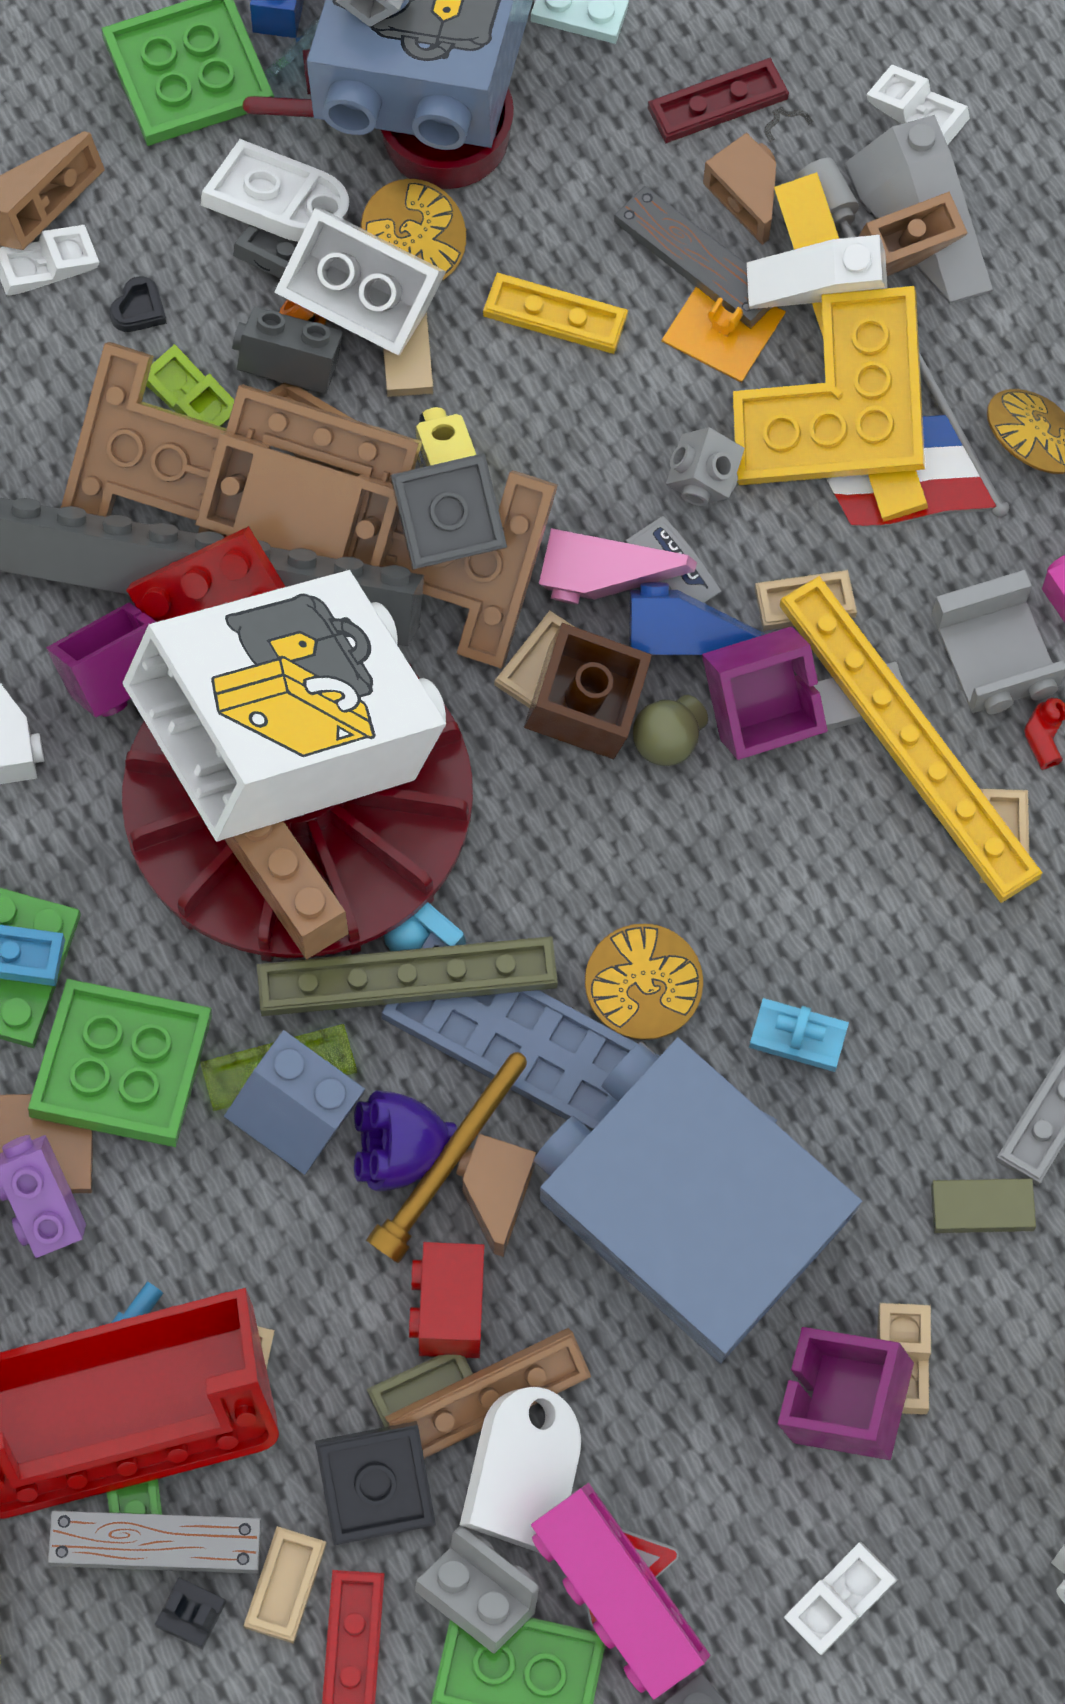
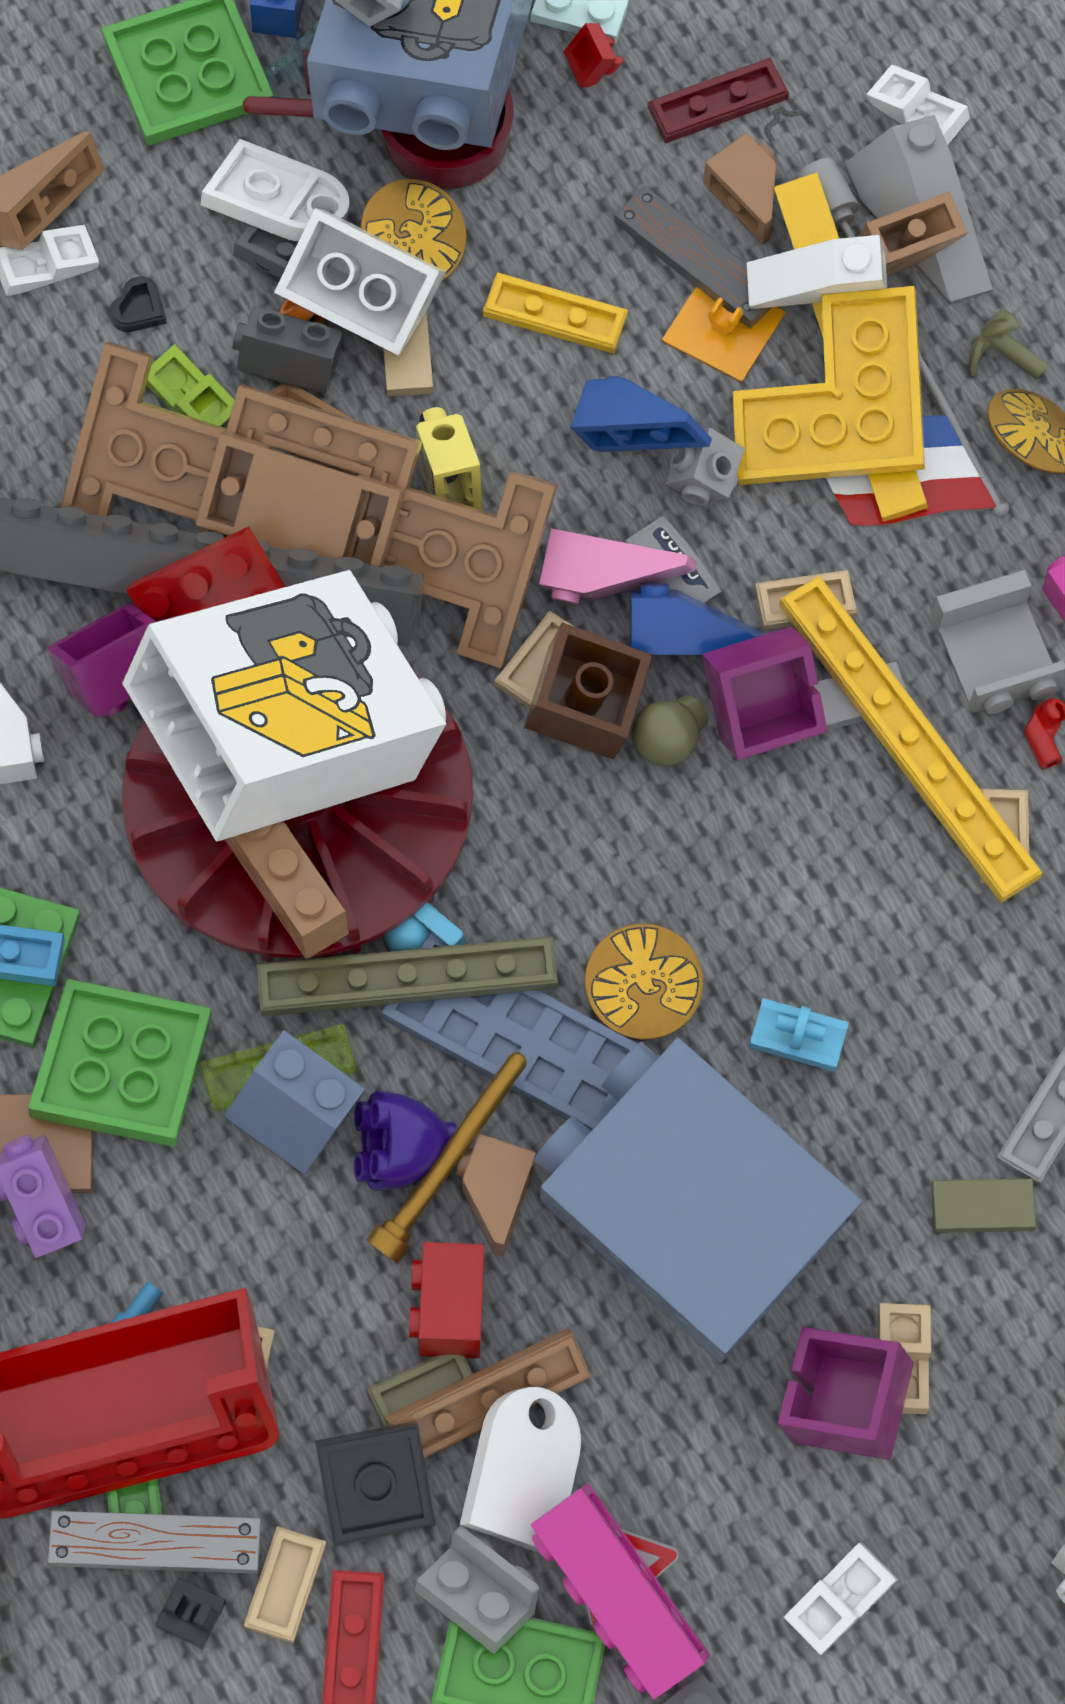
(448, 511): dark grey tile -> none
(591, 55): none -> red tile
(626, 417): none -> blue slope
(995, 336): none -> olive plant

